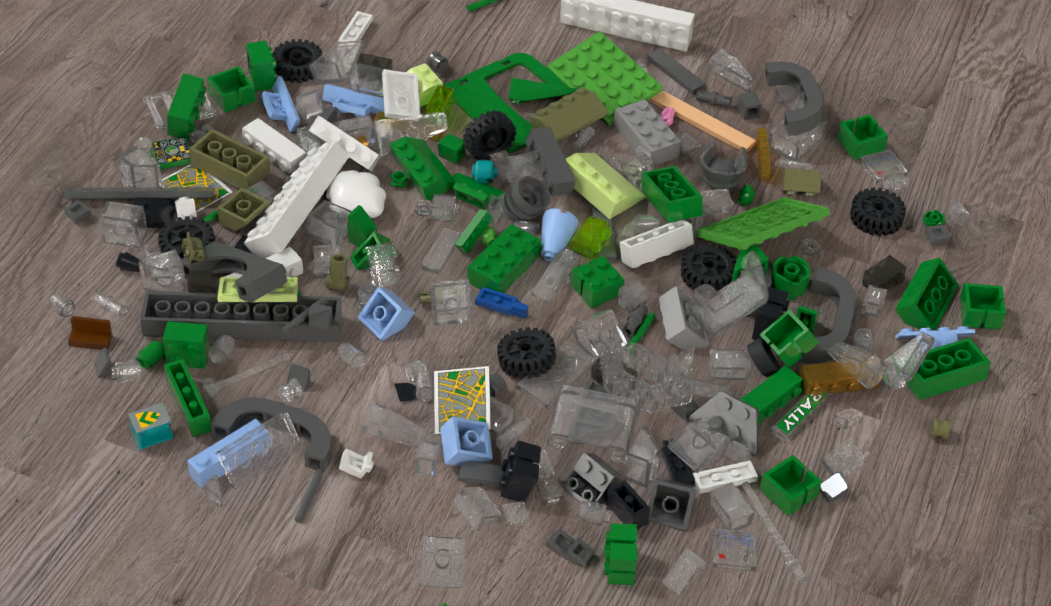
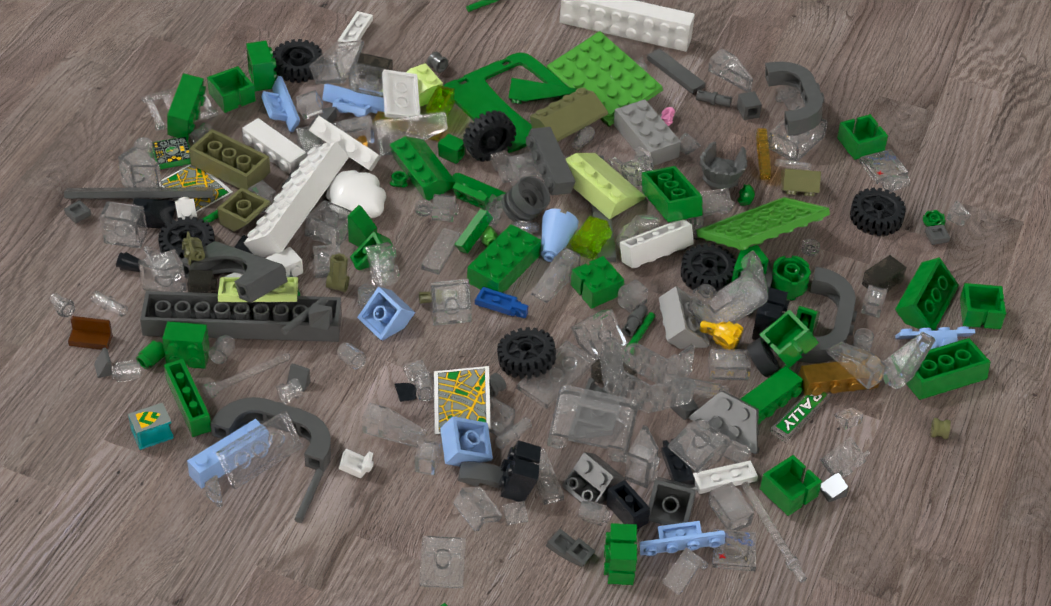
(484, 171): teal head -> none
(681, 536): none -> light blue bracket
(704, 121): light nougat tile -> none
(723, 333): none -> yellow piece

